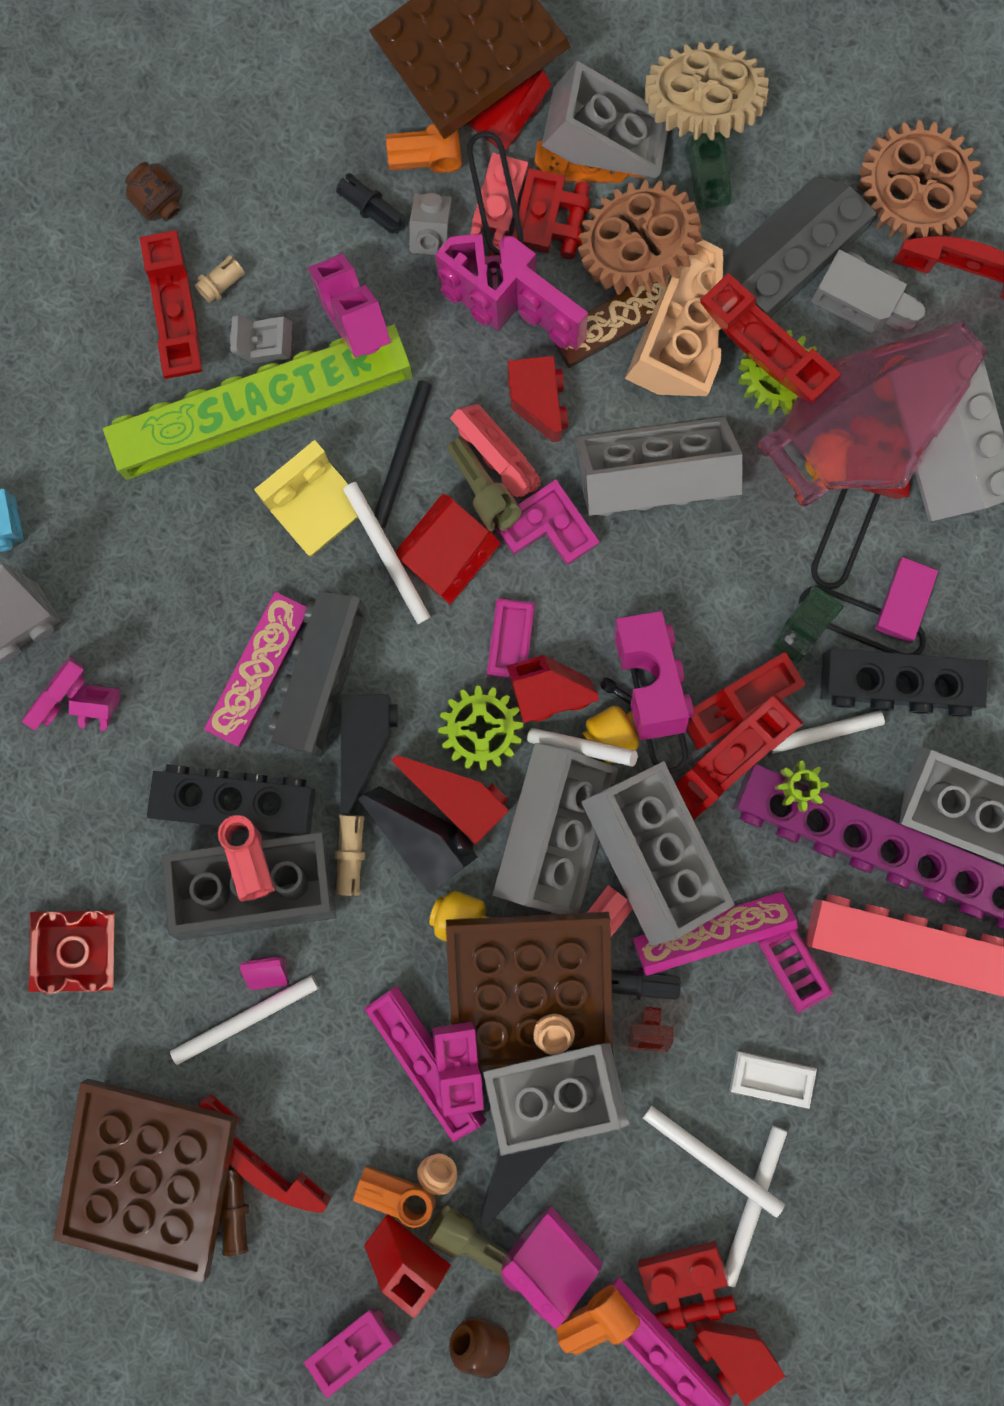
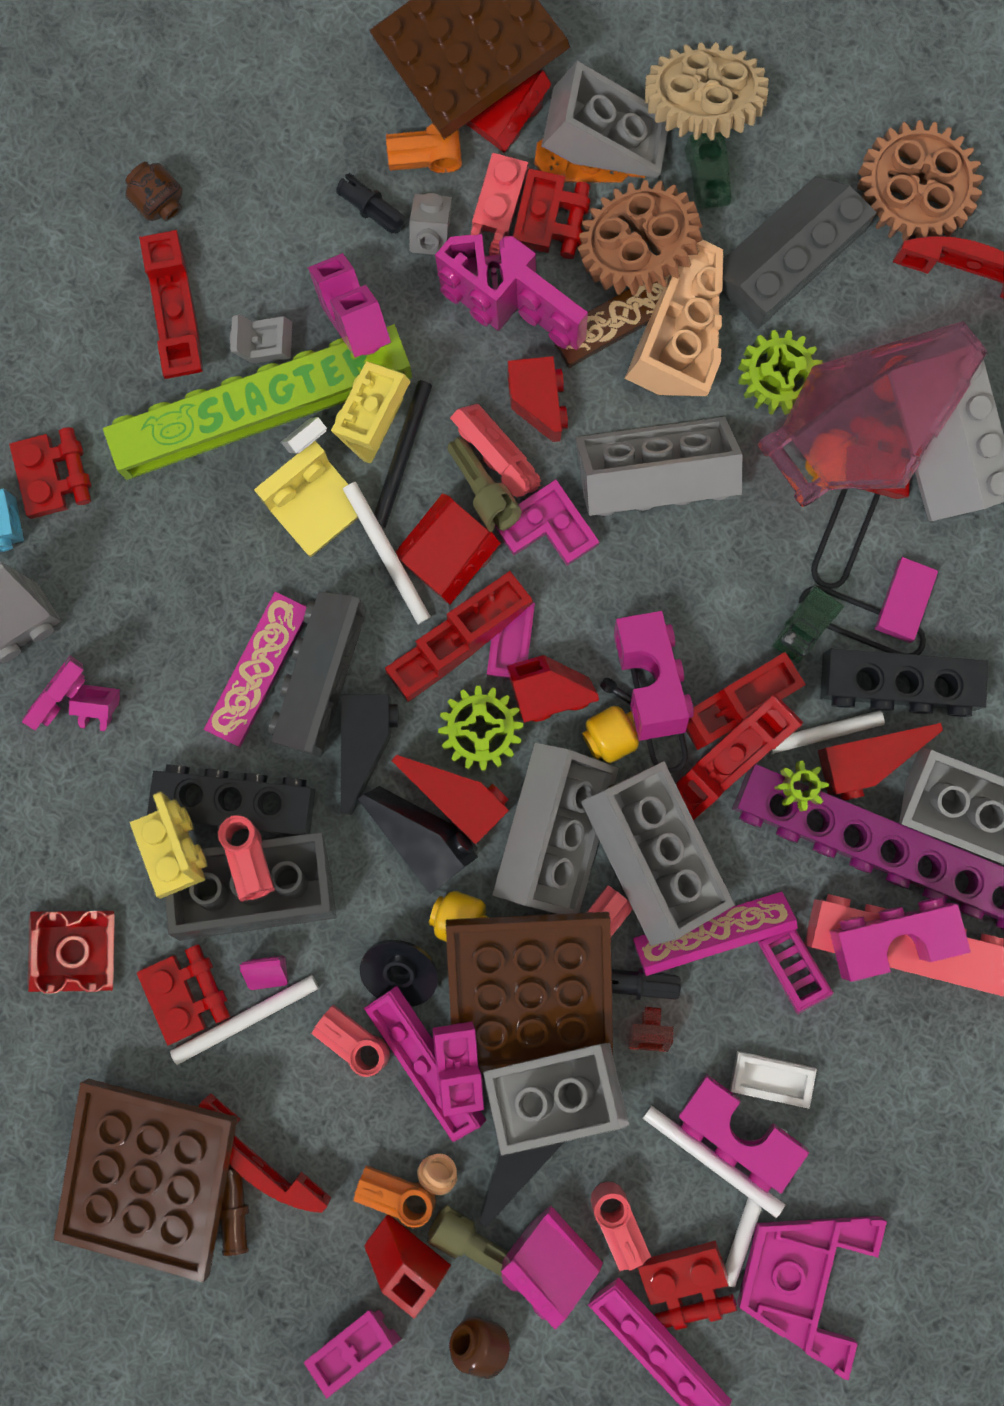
(39, 476): none -> red plate
(167, 848): none -> light yellow bracket
(172, 998): none -> red plate
(219, 279): tan pin -> none
(304, 435): none -> white tile
(347, 1039): none -> coral piece
(349, 855): tan pin -> none
(370, 409): none -> light yellow bracket
(399, 965): none -> black dish
(460, 636): none -> red slope
(478, 191): black piece -> none
(554, 1034): light nougat plate -> none
(583, 746): white bar -> none
(602, 1319): orange piece -> none
(620, 1227): none -> coral piece
(742, 1357): red slope -> none
(766, 342): red slope -> none
(770, 1158): none -> dark pink arch
(790, 1277): none -> dark pink wing
(864, 945): none -> dark pink arch
(867, 295): light grey hinge -> none
(869, 761): none -> red slope

